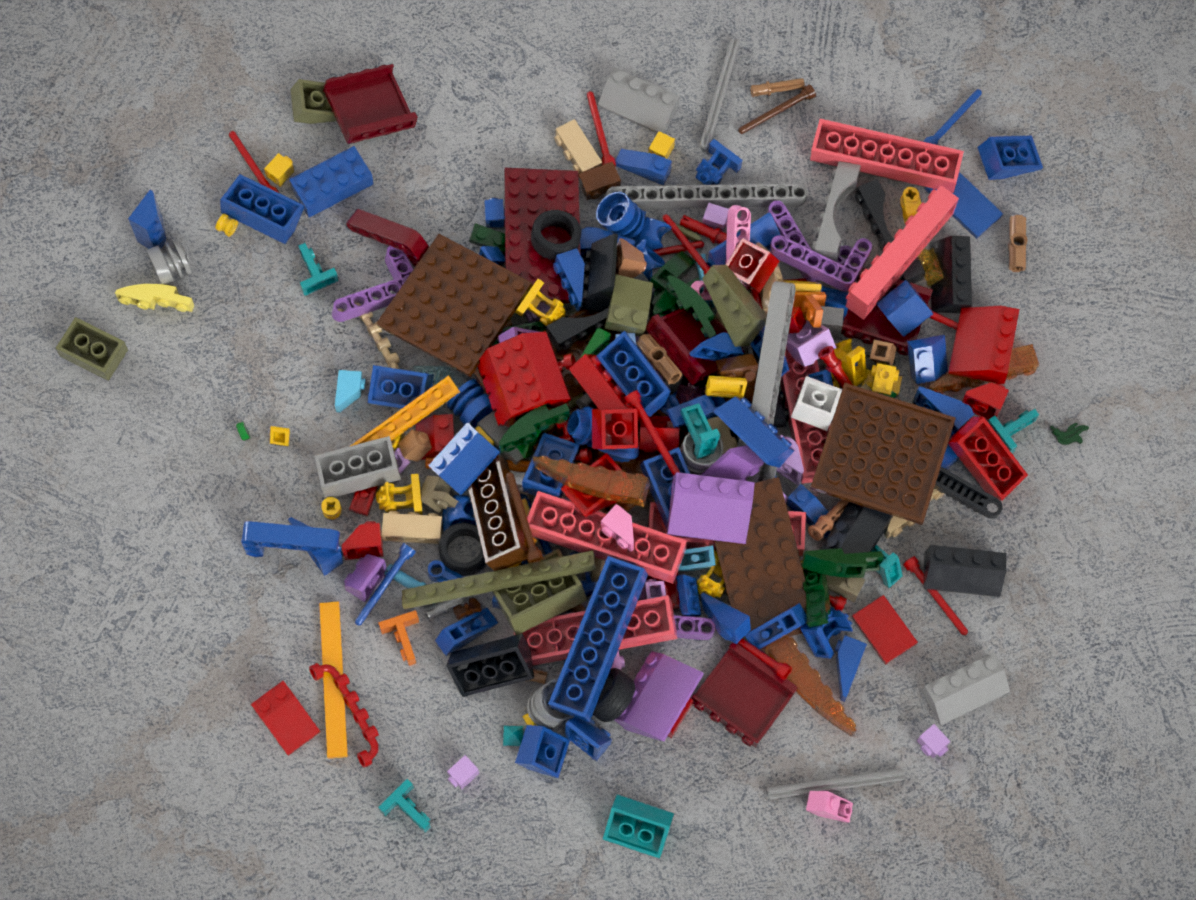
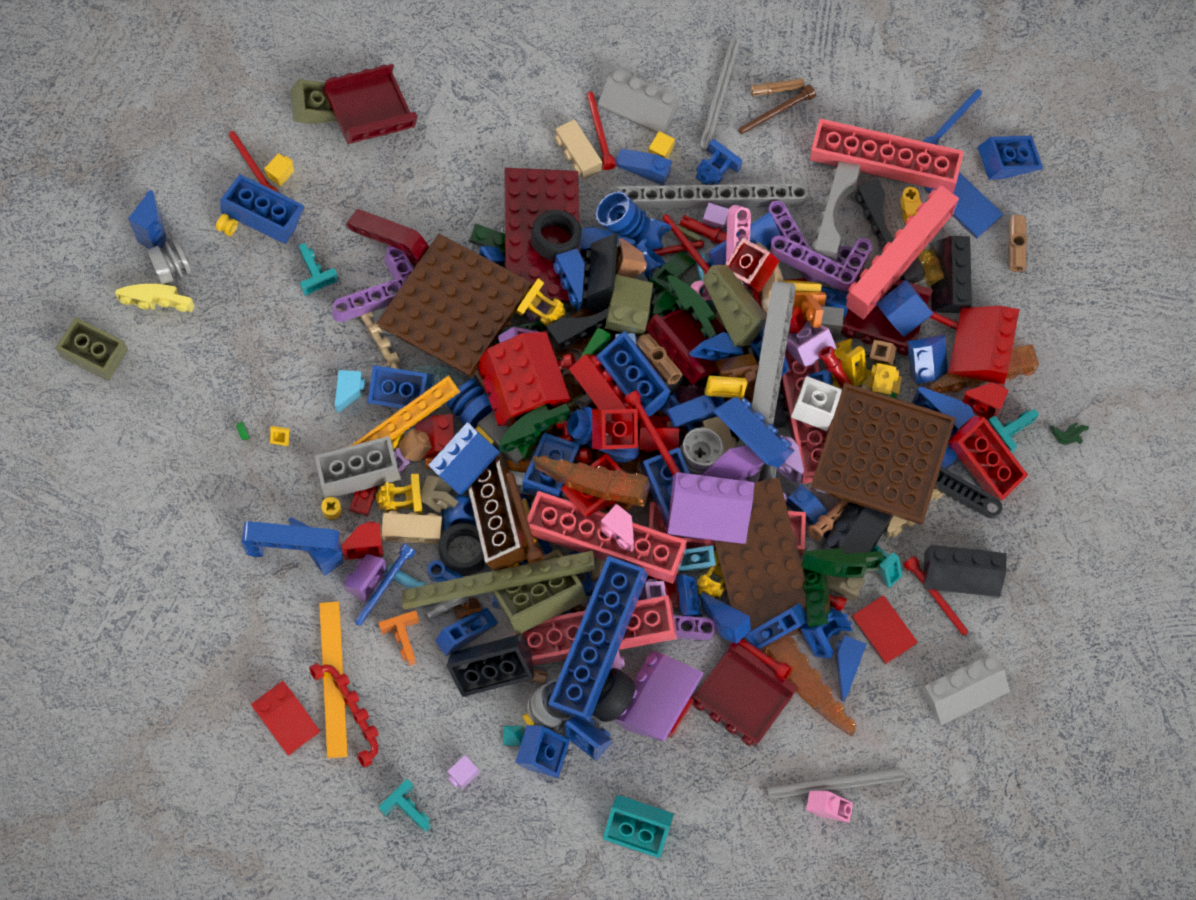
(331, 181): blue brick -> none
(494, 213): blue brick -> none
(598, 180): reddish brown brick -> none
(700, 430): teal bracket -> none
(933, 742): lavender brick -> none

